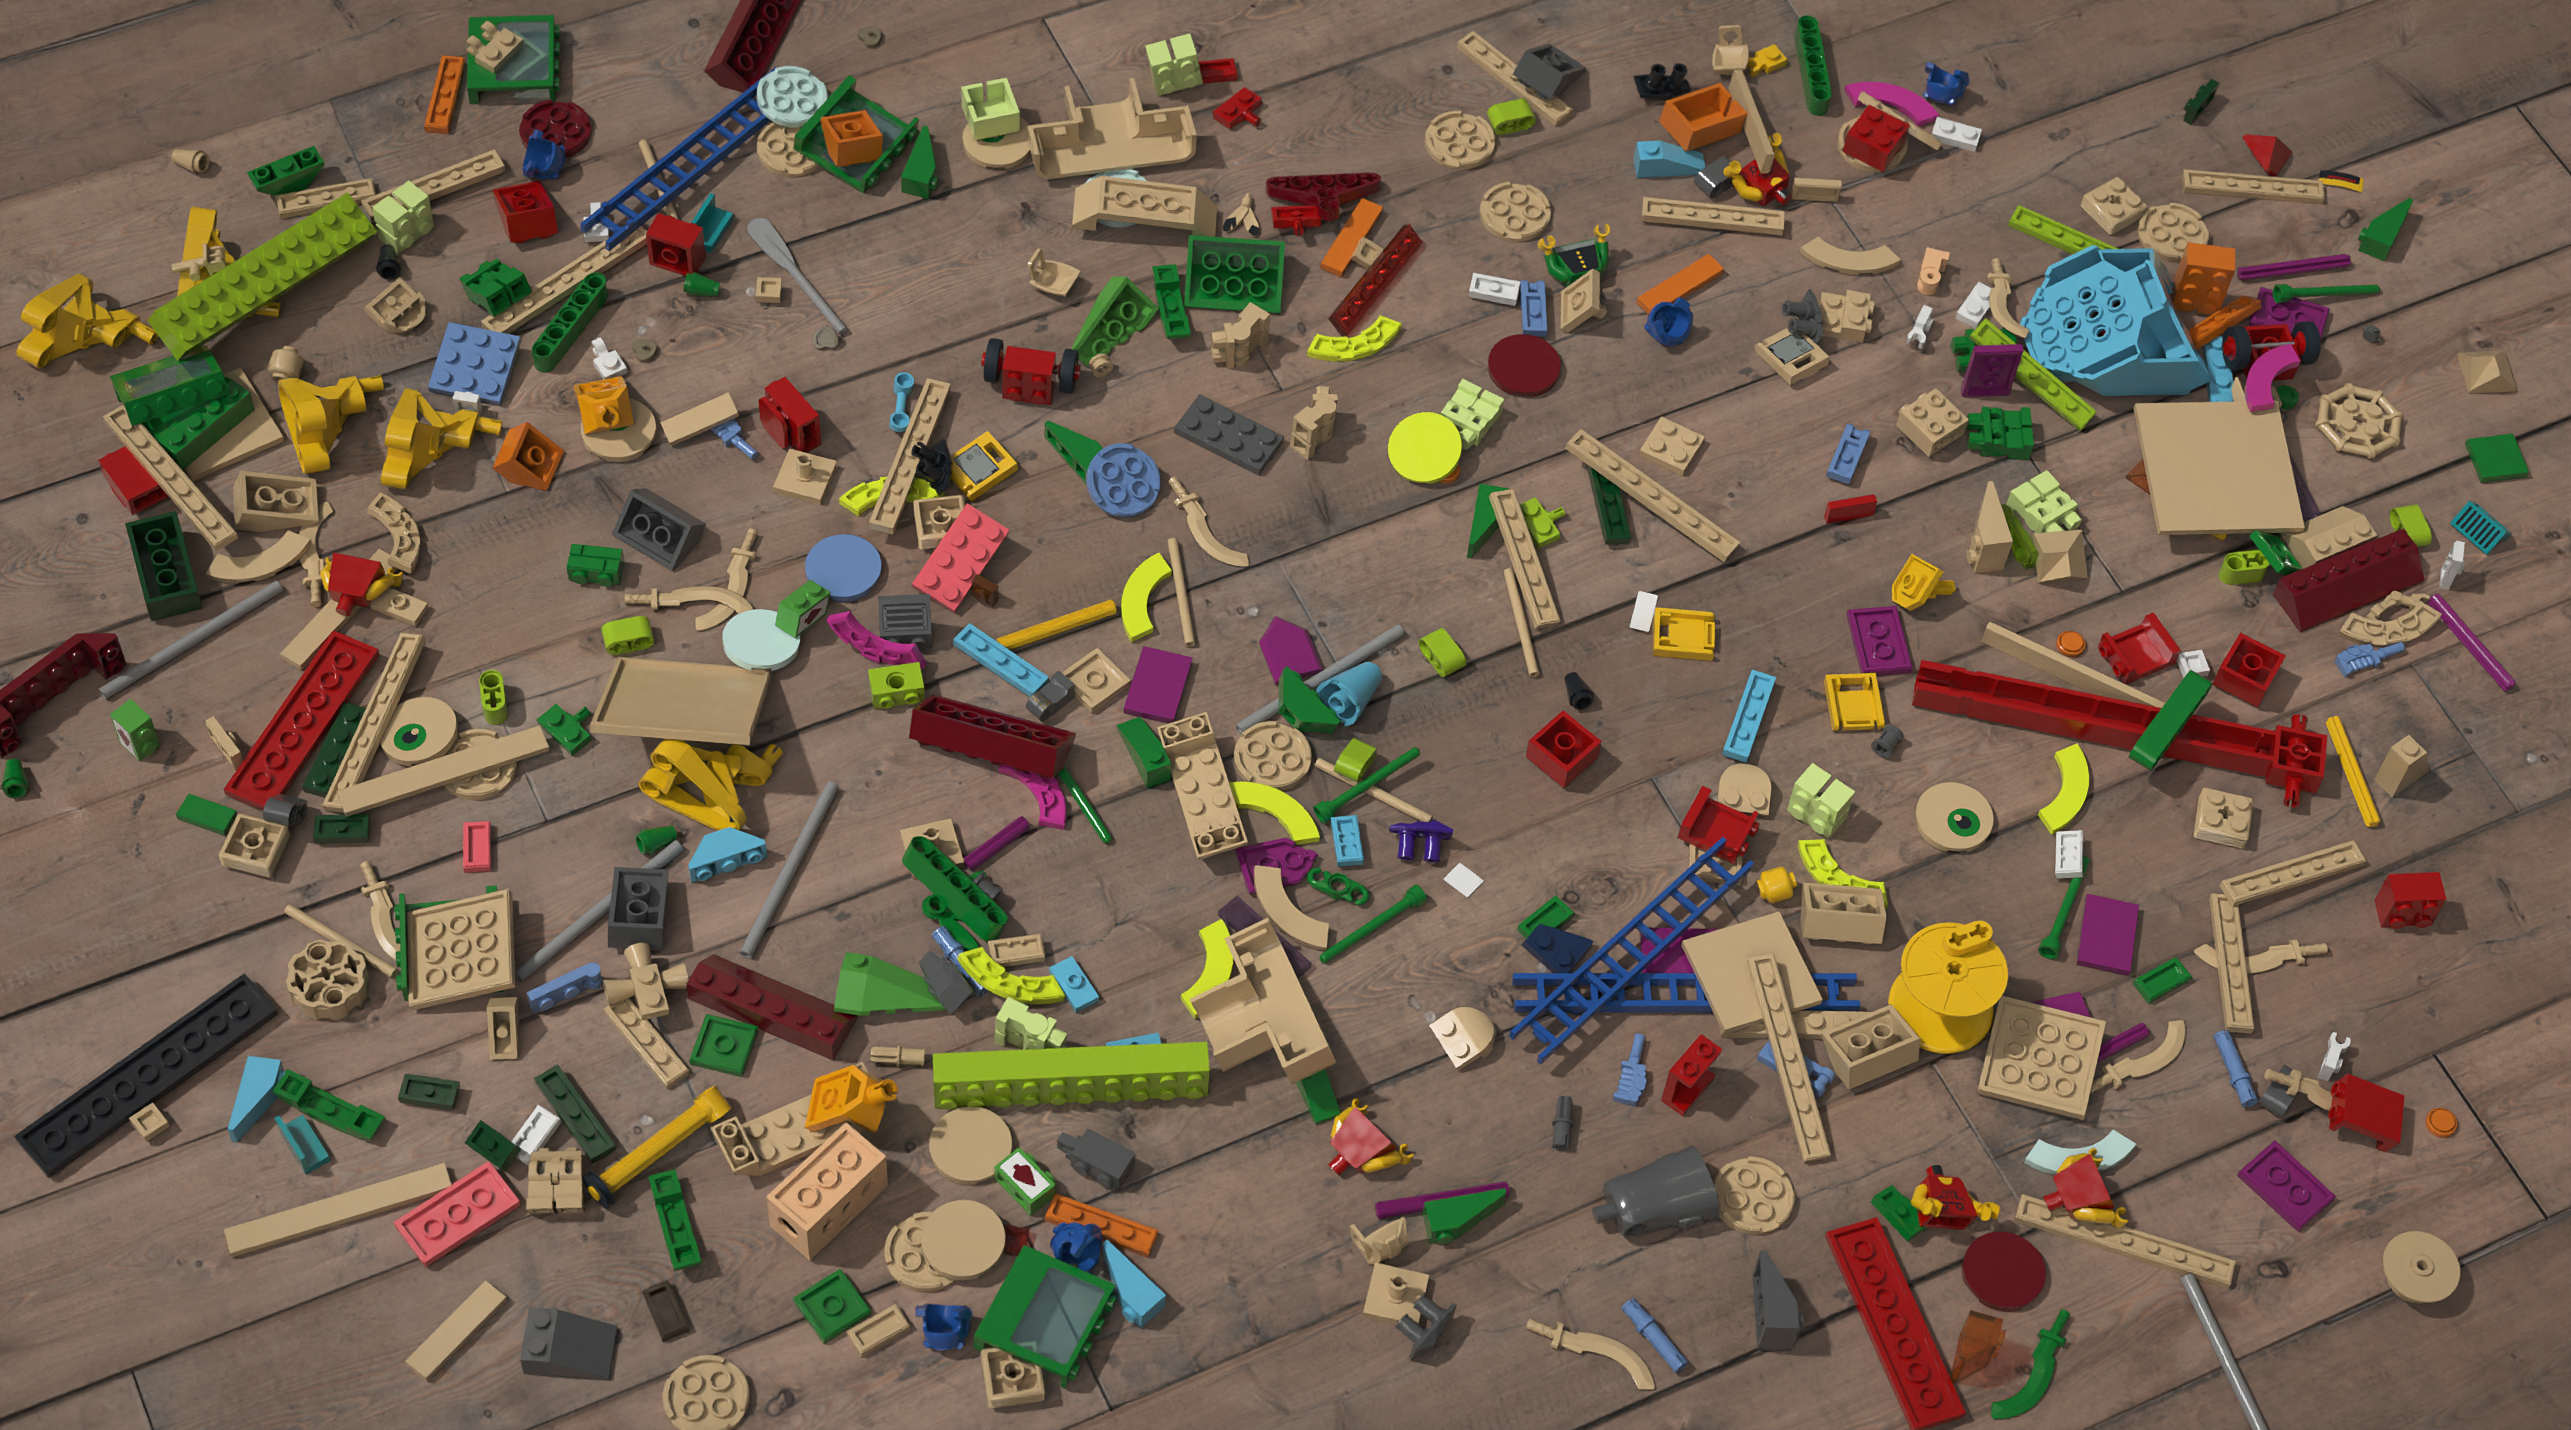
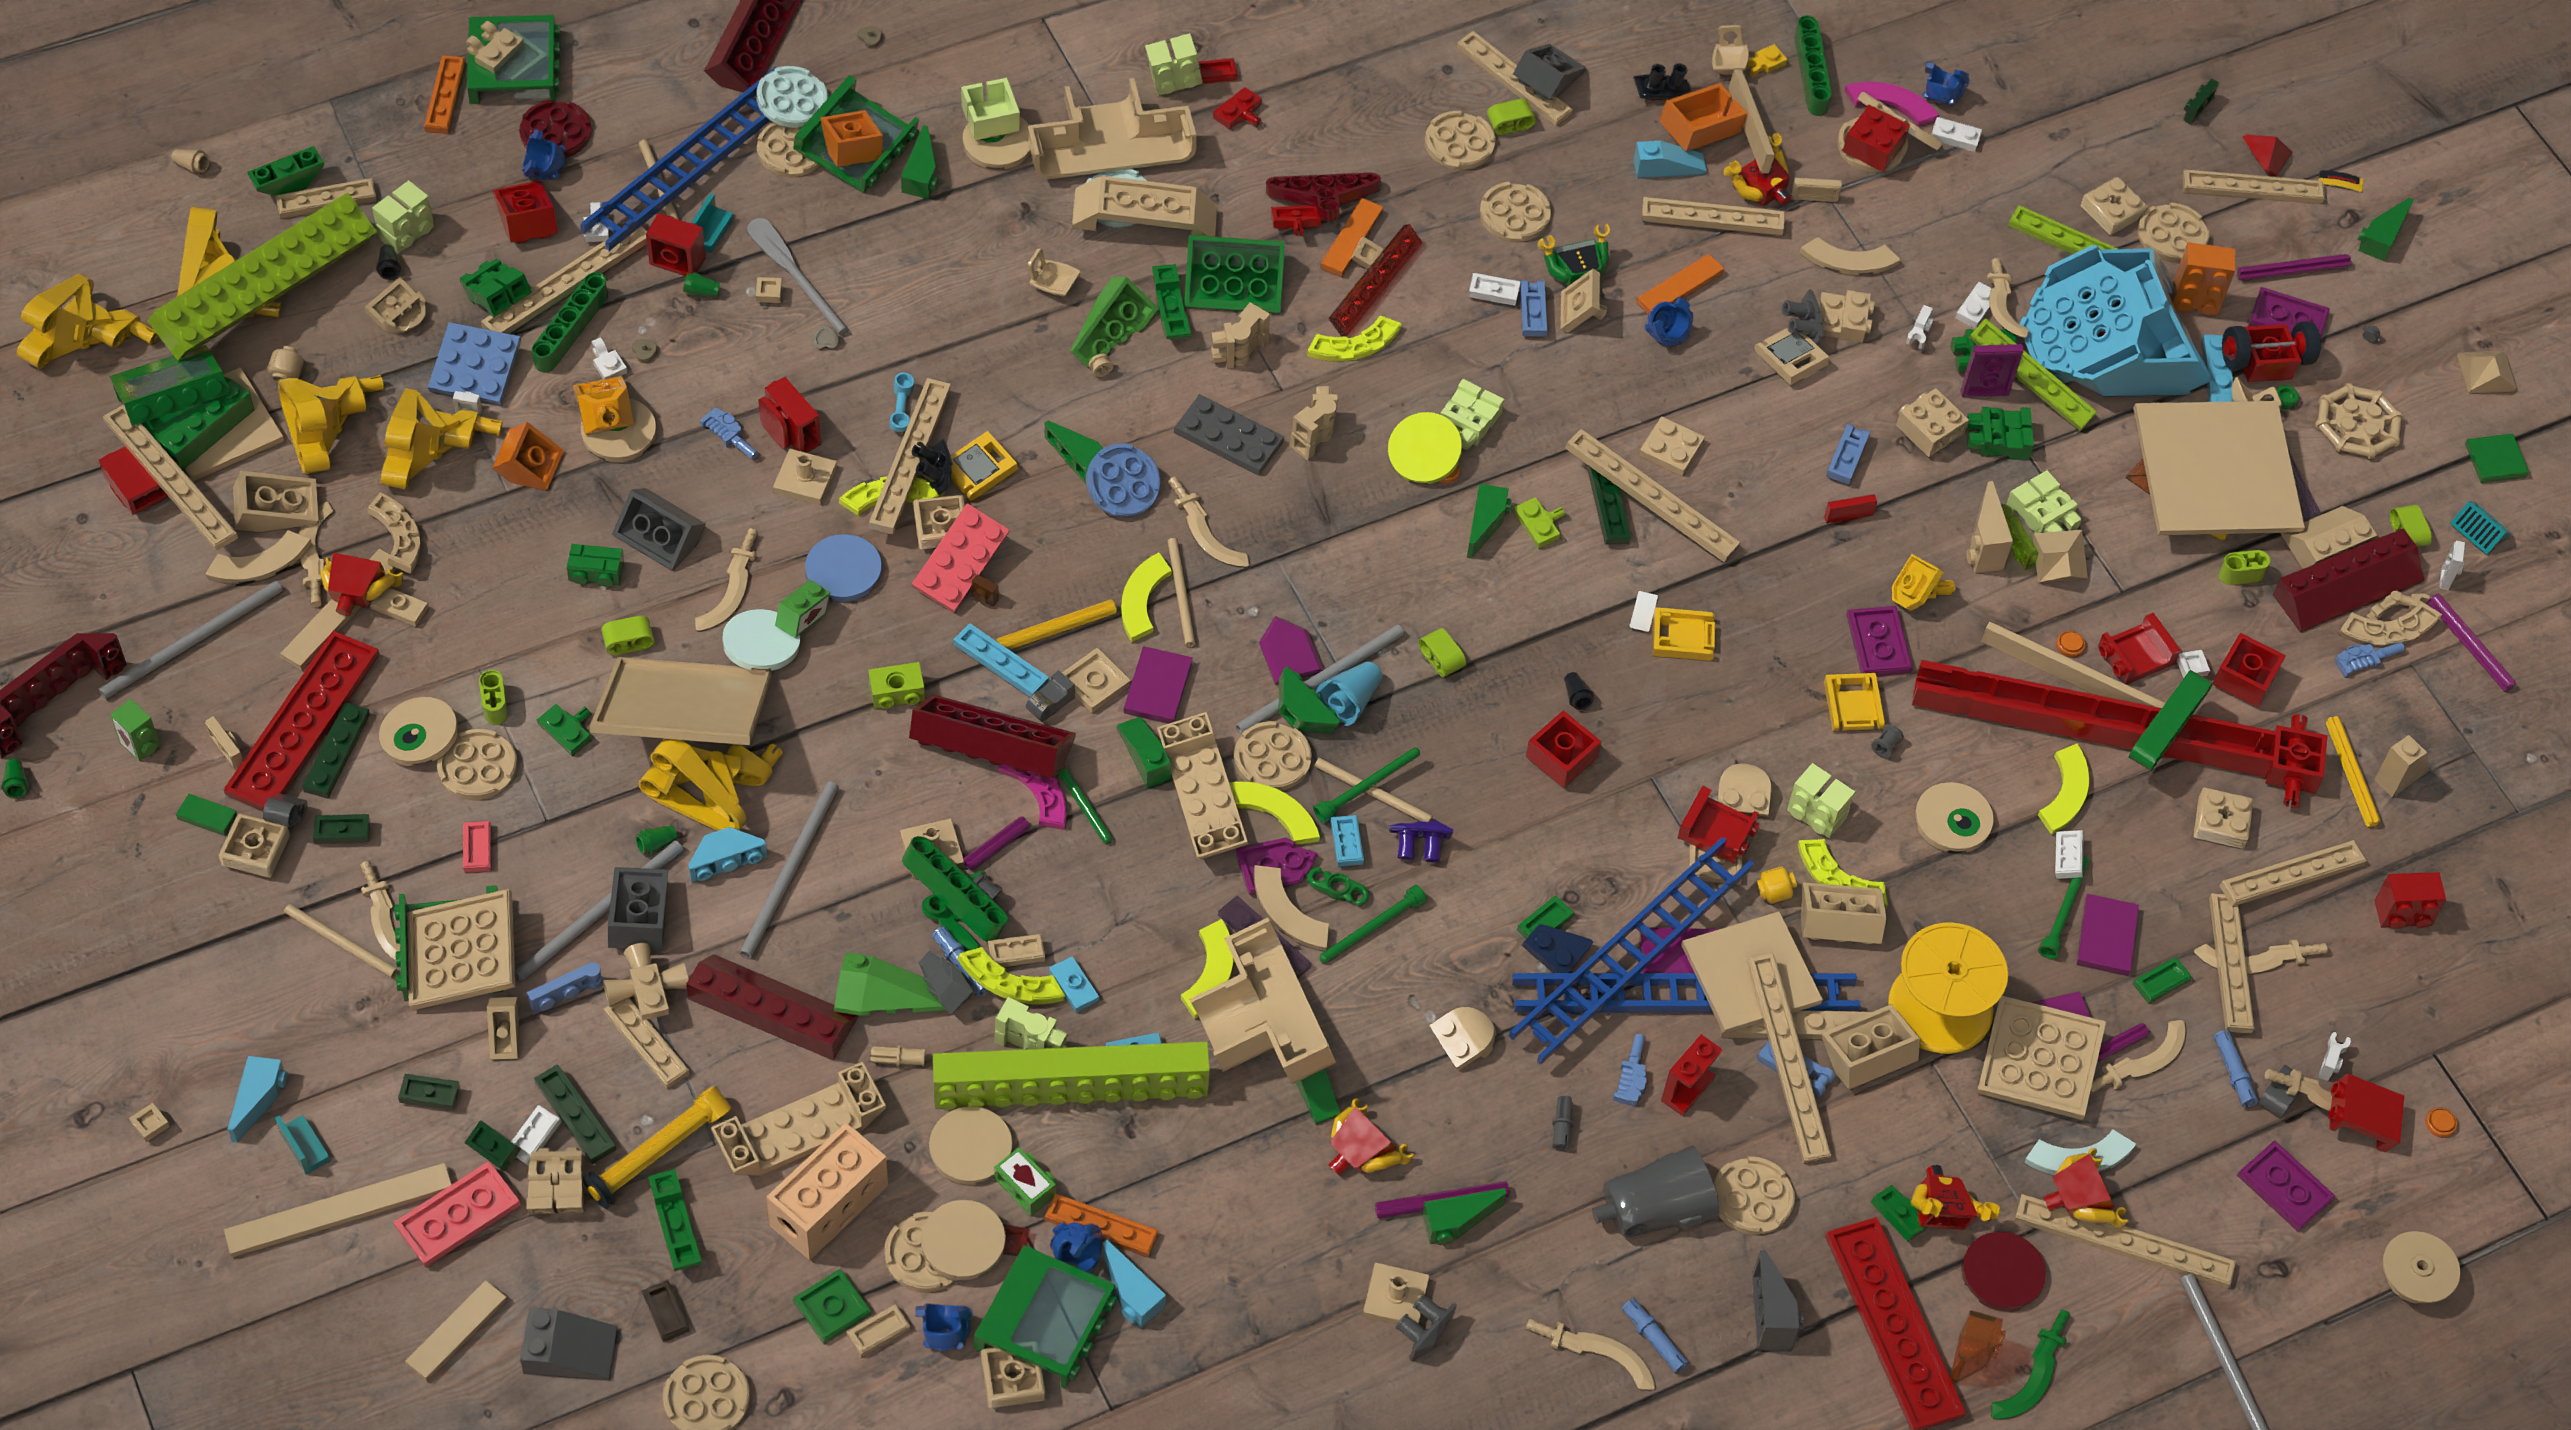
(145, 1075): black plate -> none
(163, 566): dark green brick -> none
(212, 259): tan arm -> none
(327, 979): tan connector -> none
(327, 1108): green slope -> none
(376, 717): tan tile -> none
(442, 771): tan tile -> none
(447, 179): tan plate -> none
(686, 594): tan sword -> none
(699, 419): tan tile -> none
(724, 1045): green tile -> none
(849, 1096): light orange plate -> none
(872, 646): dark pink tile -> none
(906, 619): slope -> none
(1029, 373): red brick -> none
(1098, 1158): dark grey hinge -> none
(1243, 214): tan piece -> none
(1355, 760): lime beam -> none
(1382, 1243): tan piece -> none
(1463, 880): white sticker -> none
(1521, 622): tan piece -> none
(1524, 365): dark red tile -> none
(1524, 559): tan tile -> none
(1712, 179): dark grey beam -> none
(1749, 716): medium azure plate -> none
(1929, 277): light nougat leg -> none
(1966, 935): yellow beam -> none
(2222, 319): orange tile -> none
(2262, 373): dark pink tile -> none
(2276, 552): green tile -> none
(2283, 293): green piece -> none

